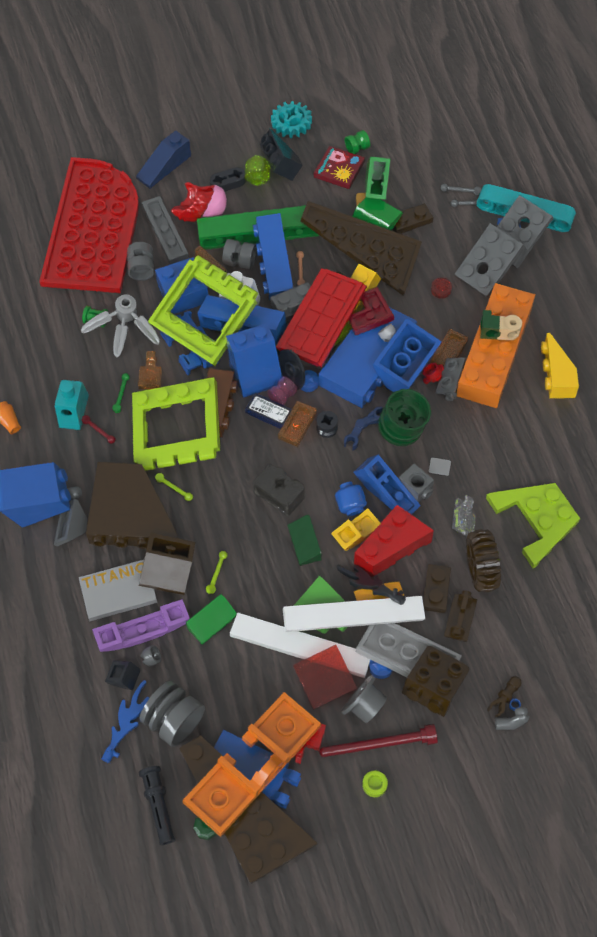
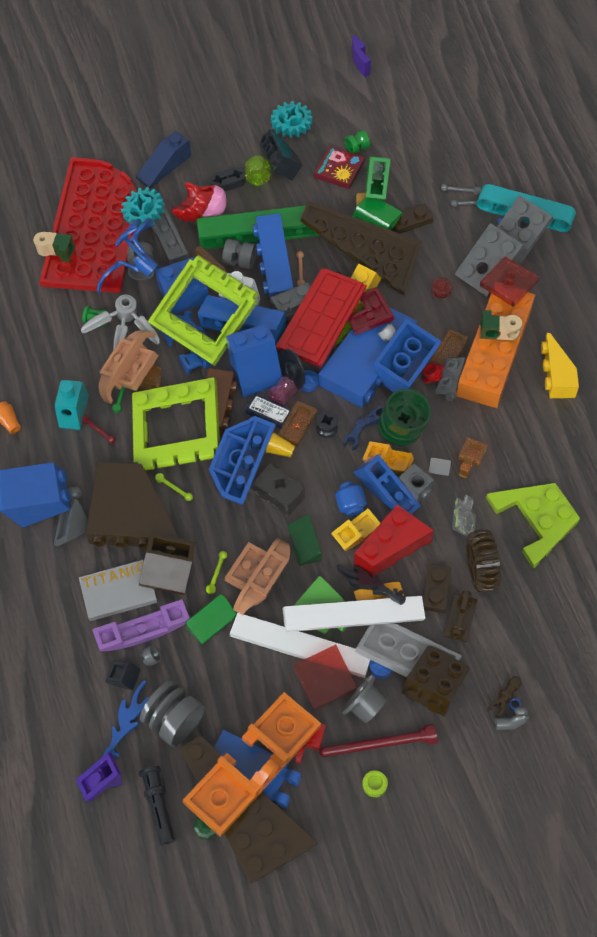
(54, 244): none -> leg
(99, 777): none -> dark purple slope
(127, 365): none -> nougat plate
(142, 261): none -> blue plant
(143, 205): none -> teal gear
(240, 457): none -> blue wedge
(257, 572): none -> nougat plate
(279, 446): none -> yellow cone
(359, 56): none -> dark purple slope
(396, 460): none -> light orange slope
(471, 454): none -> clear orange plate
(509, 281): none -> clear red plate

